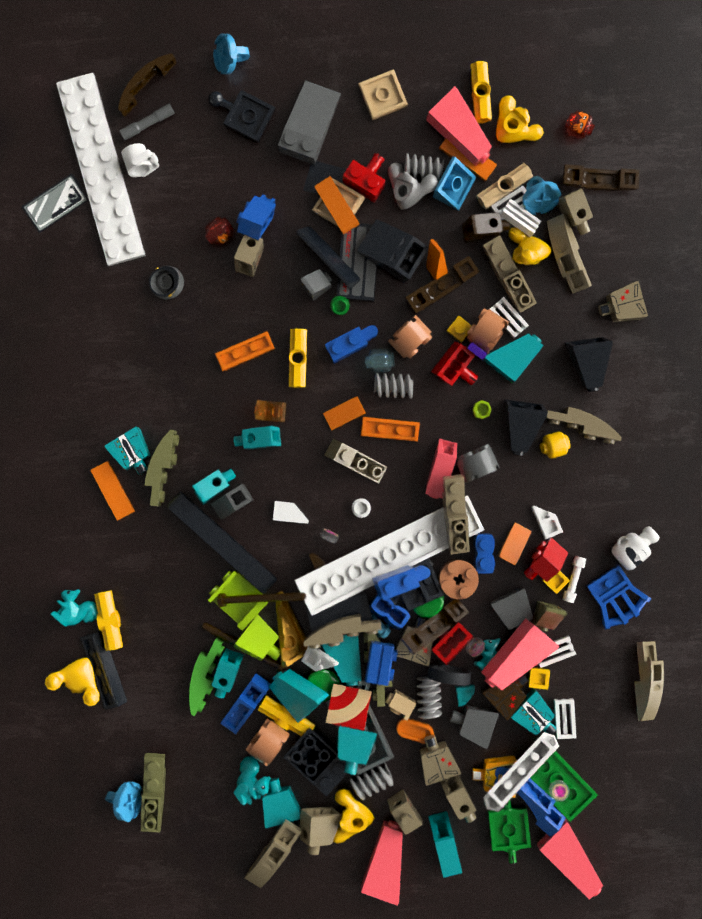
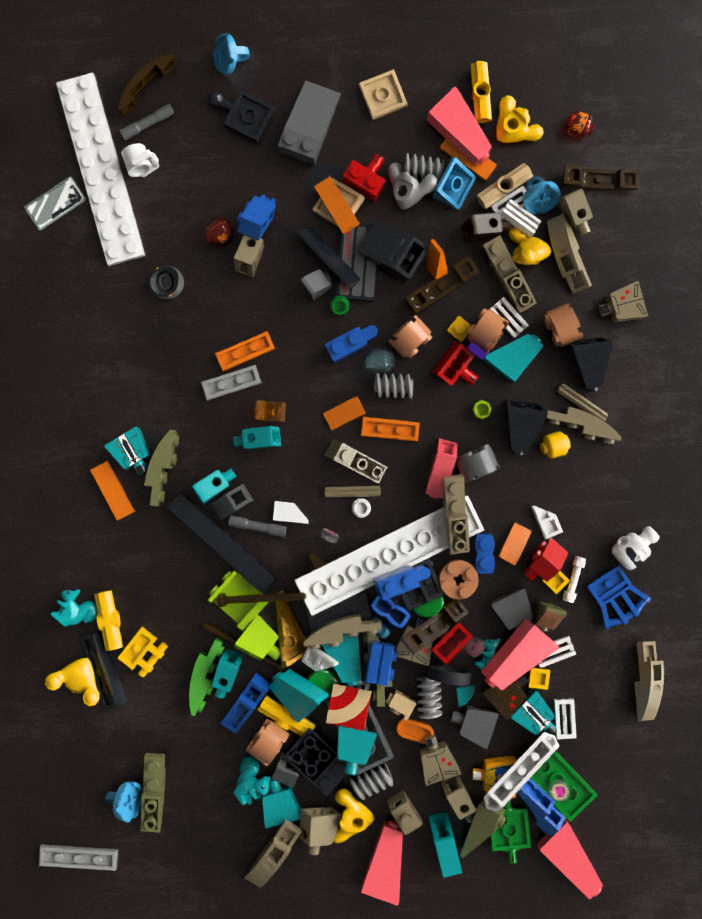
(78, 857): none -> light grey tile
(138, 647): none -> yellow plate
(231, 382): none -> light grey tile
(270, 529): none -> dark grey piece
(284, 773): none -> dark grey panel
(298, 345): yellow piece -> none
(355, 491): none -> dark tan axle
(482, 826): none -> olive slope
(563, 325): none -> nougat brick
(581, 402): none -> dark tan axle

